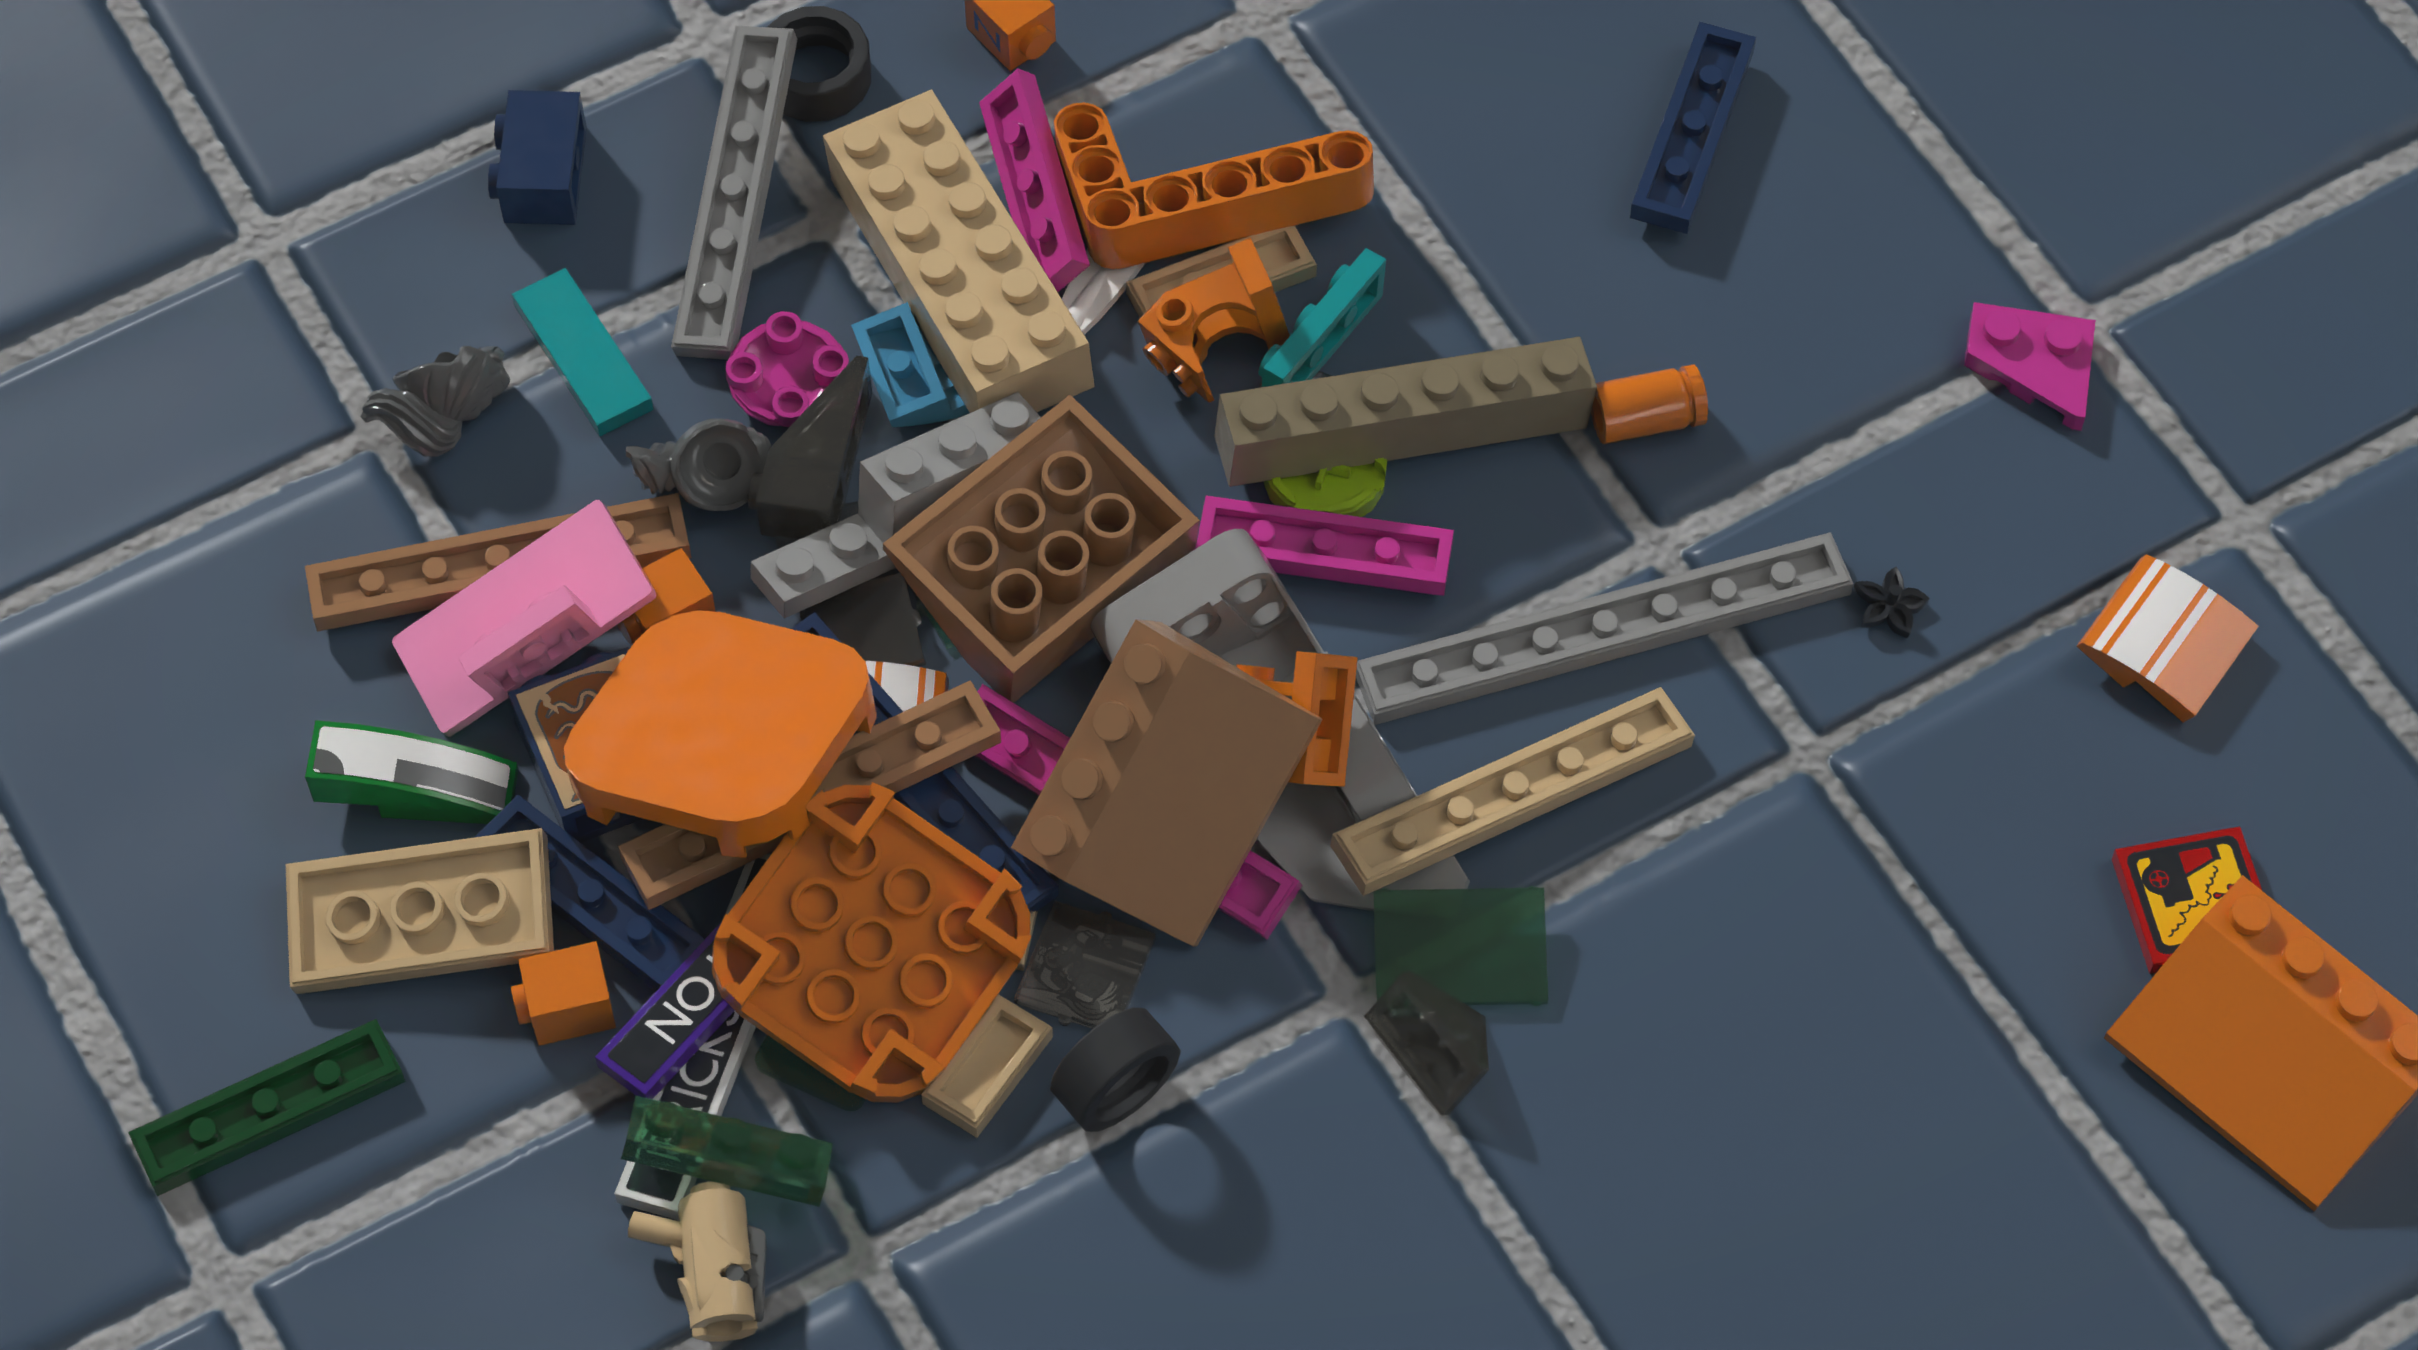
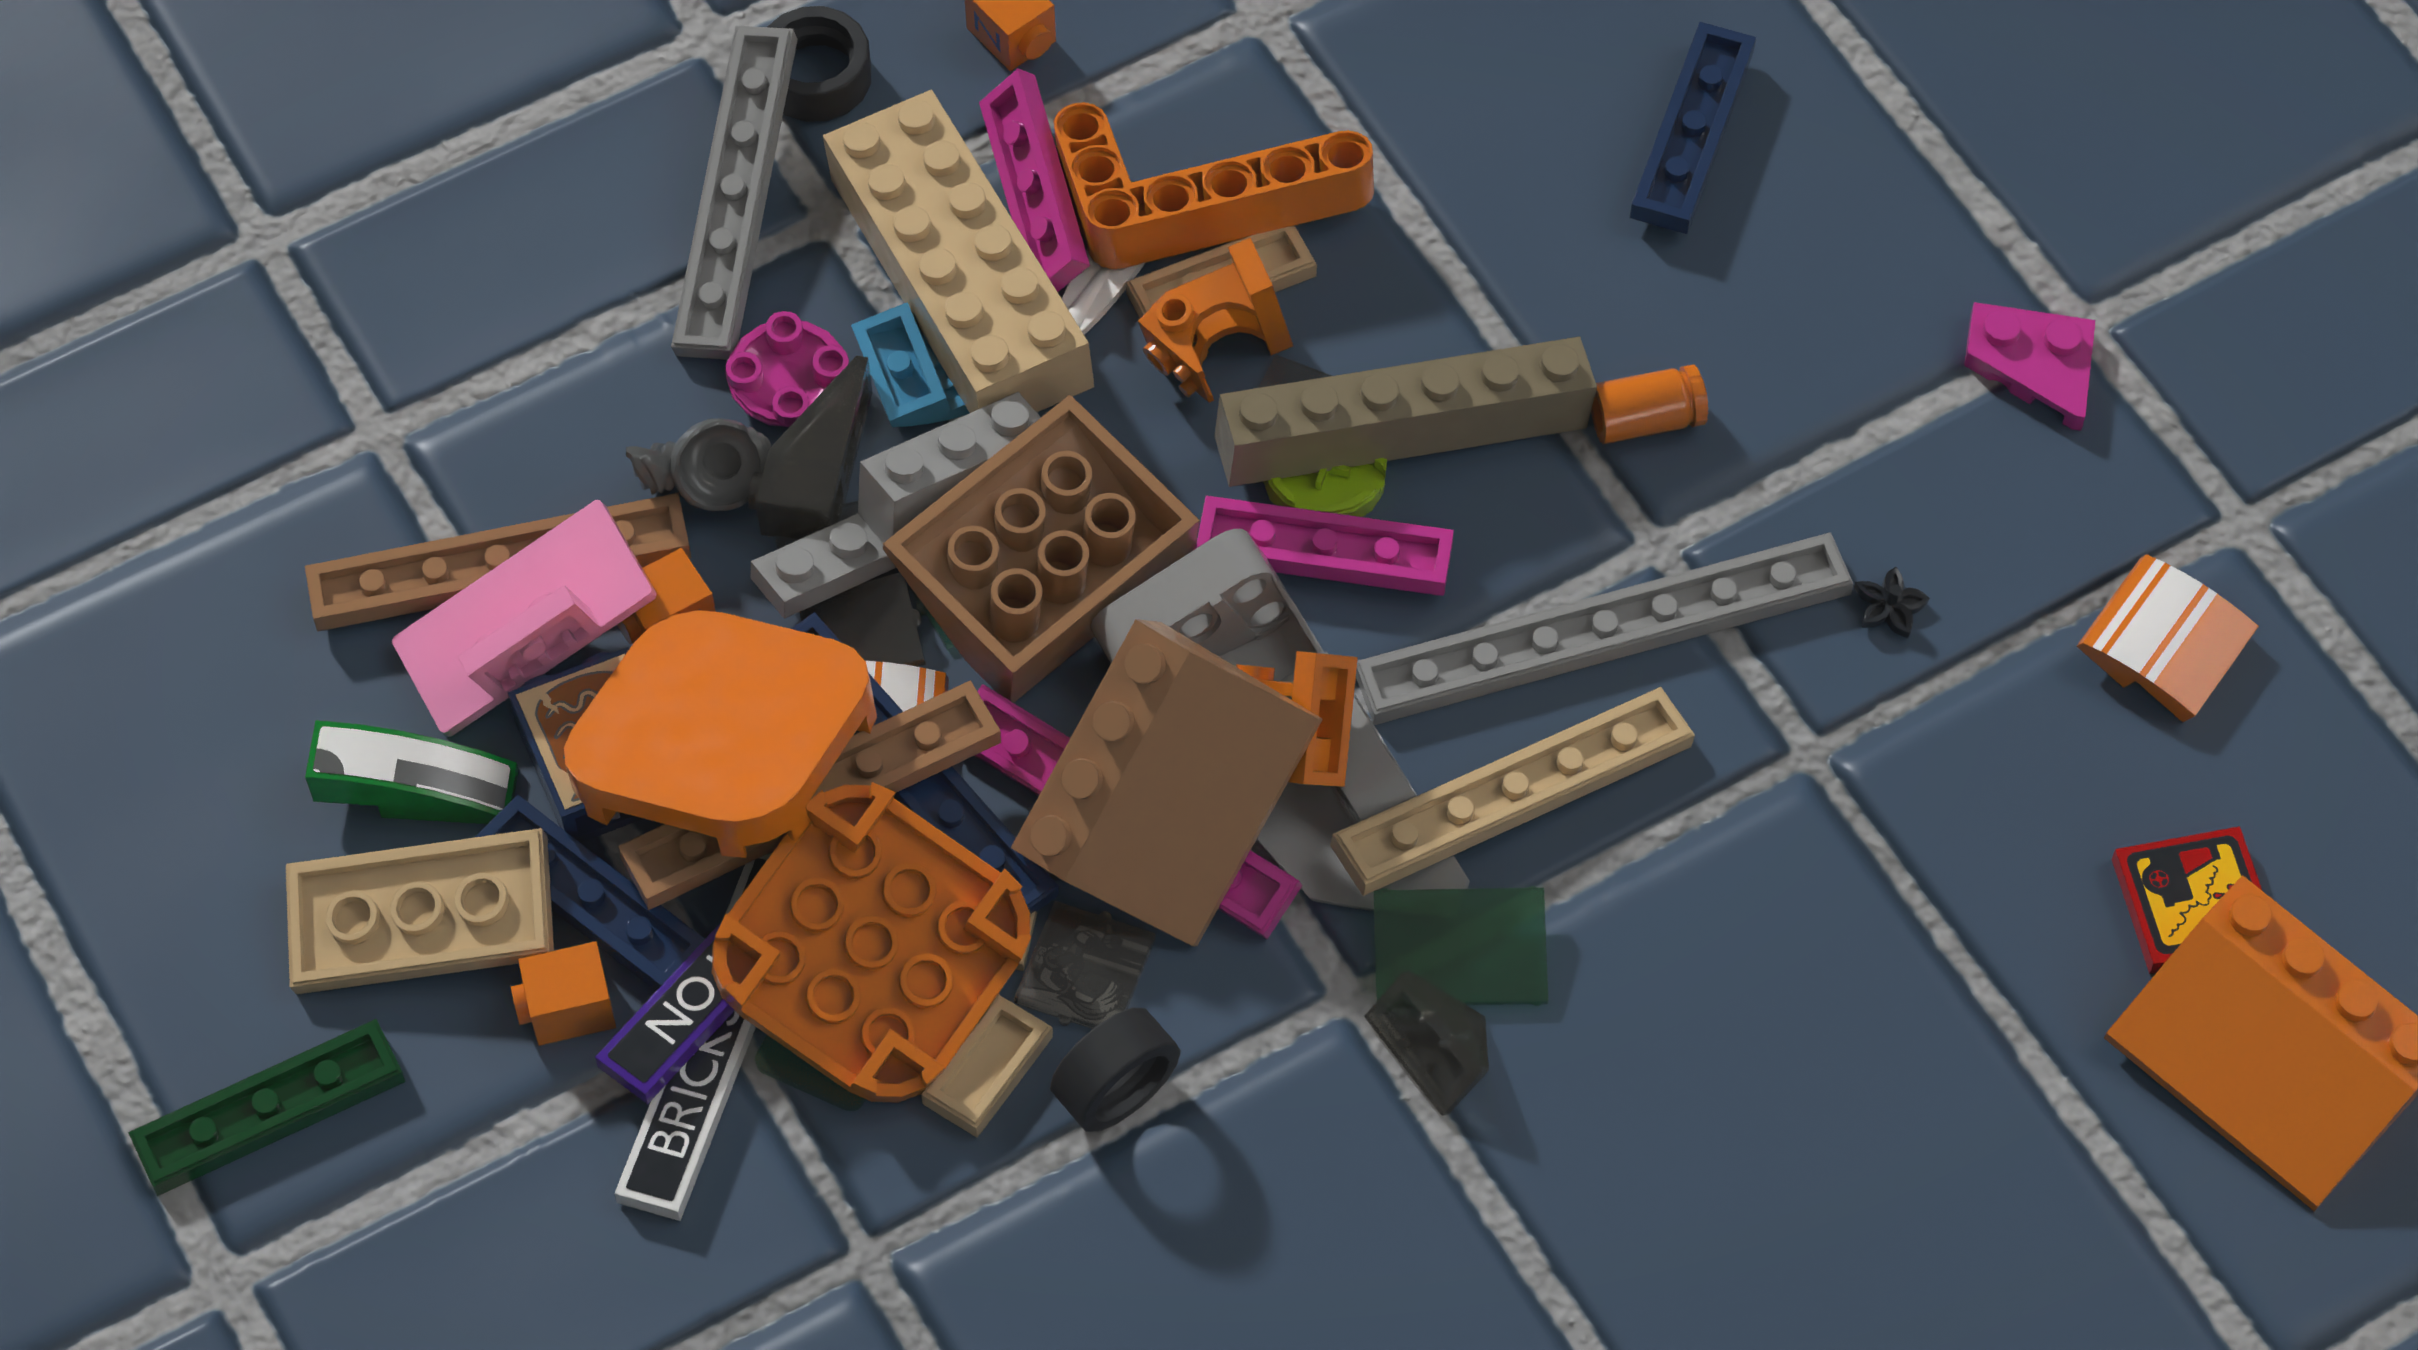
(438, 397): dark grey hair -> none
(539, 157): dark blue brick -> none
(582, 352): teal tile -> none
(719, 1259): tan piece -> none
(727, 1151): clear green plate -> none
(1328, 324): teal plate -> none

